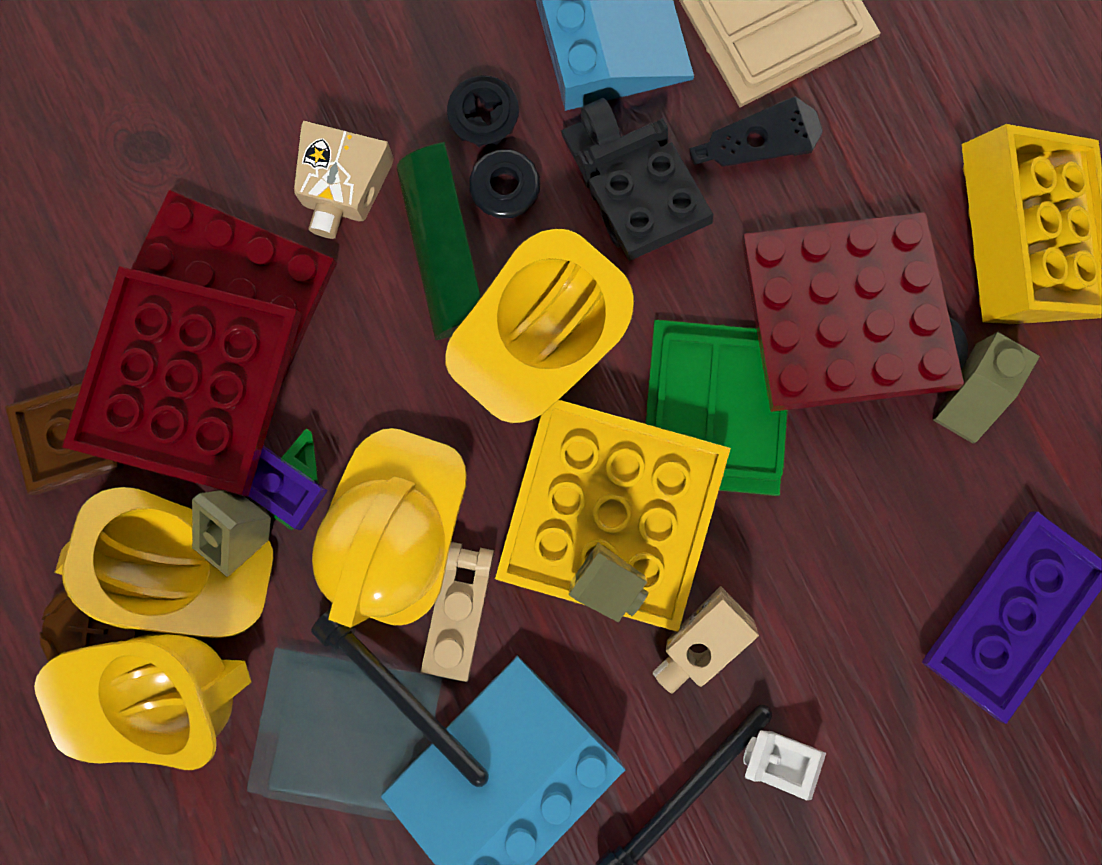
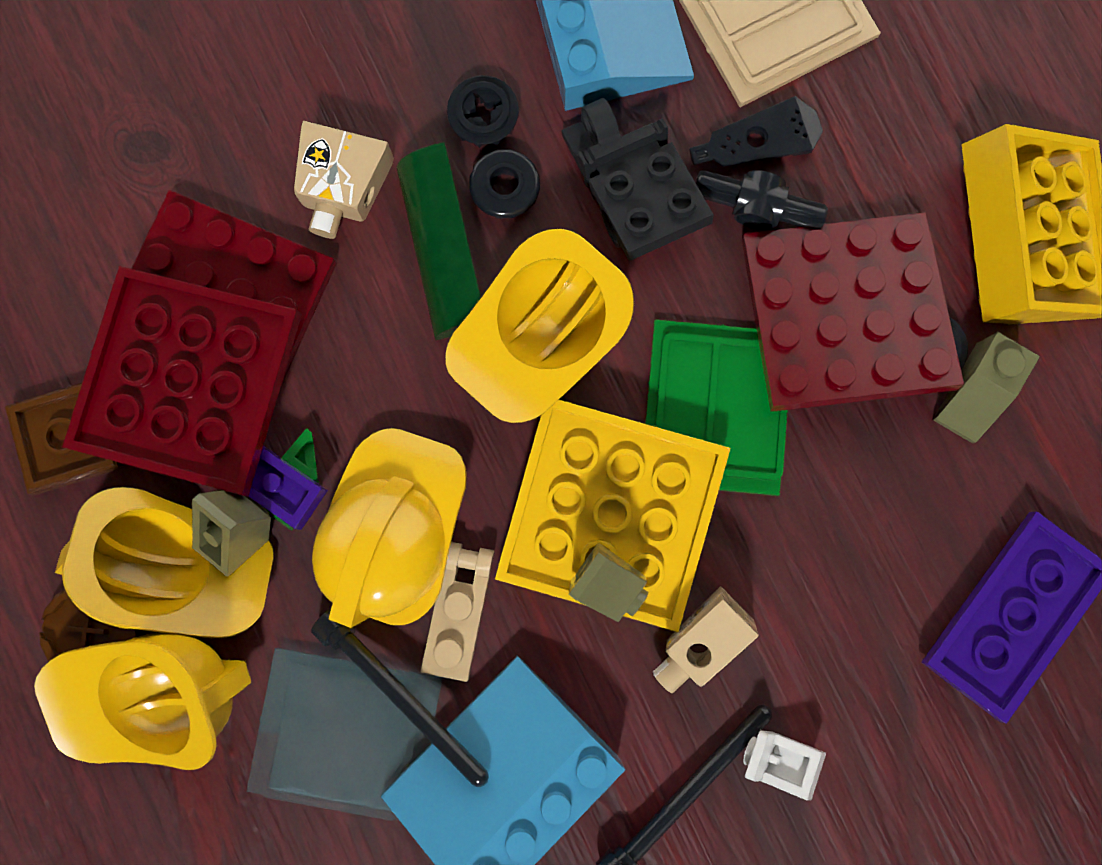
(761, 200): none -> black axle

